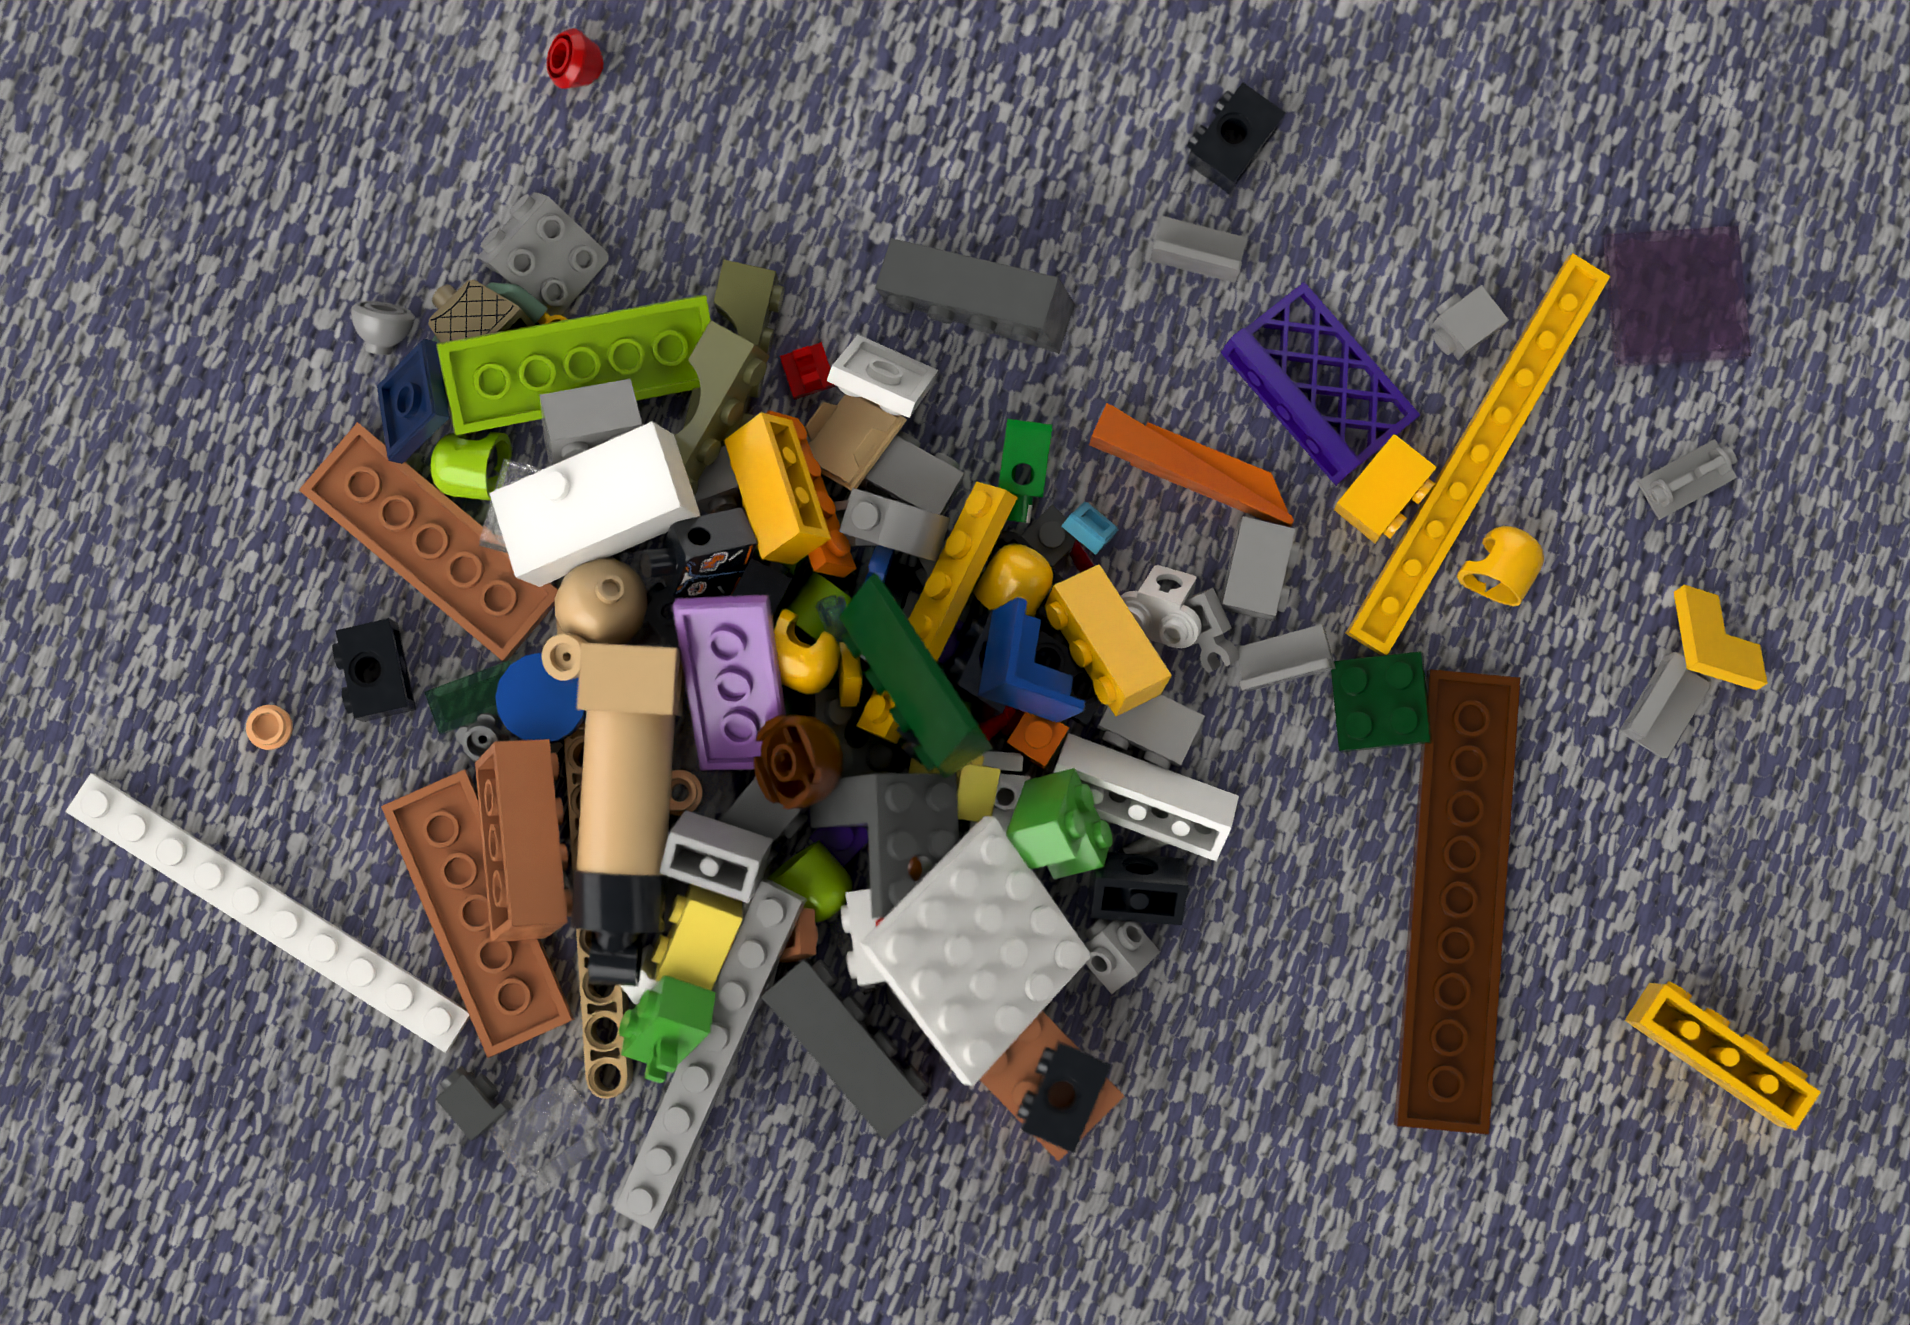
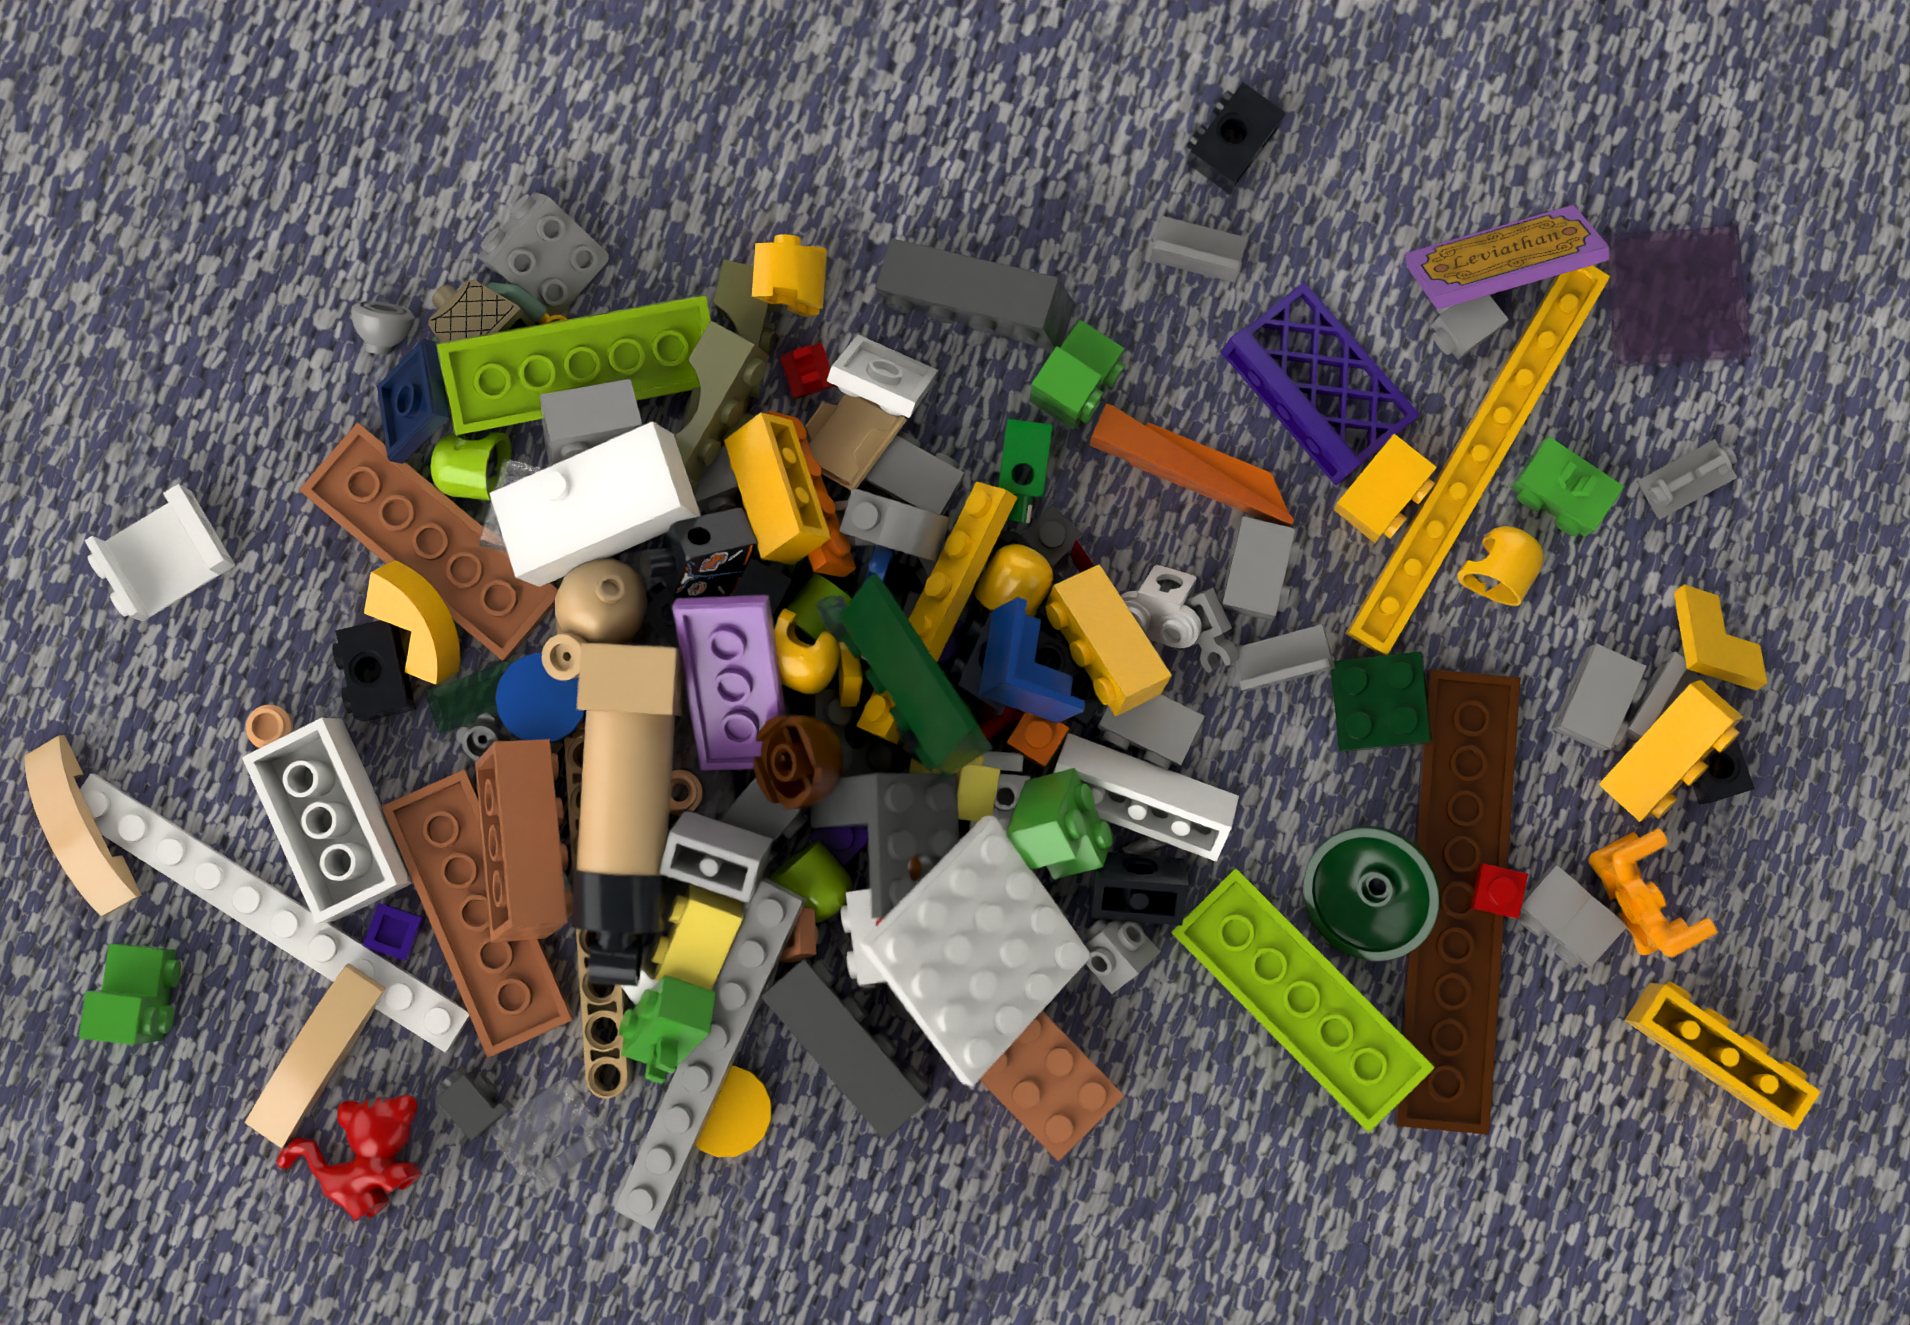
(72, 829): none -> tan slope
(132, 997): none -> bright green brick
(160, 556): none -> white panel
(315, 1055): none -> tan slope
(328, 819): none -> white brick
(375, 1133): none -> red animal
(393, 931): none -> dark purple plate
(411, 602): none -> yellow brick
(573, 60): red cone -> none
(738, 1115): none -> yellow tile
(790, 274): none -> yellow cylinder
(1063, 1124): black brick -> none
(1074, 375): none -> bright green brick
(1090, 527): medium azure tile -> none
(1303, 1000): none -> lime plate
(1353, 912): none -> dark green dish
(1499, 891): none -> red plate
(1506, 257): none -> tile
(1566, 488): none -> bright green brick
(1570, 918): none -> light grey brick
(1600, 698): none -> light grey brick
(1643, 902): none -> light orange plate
(1672, 752): none -> yellow brick
(1733, 780): none -> black brick

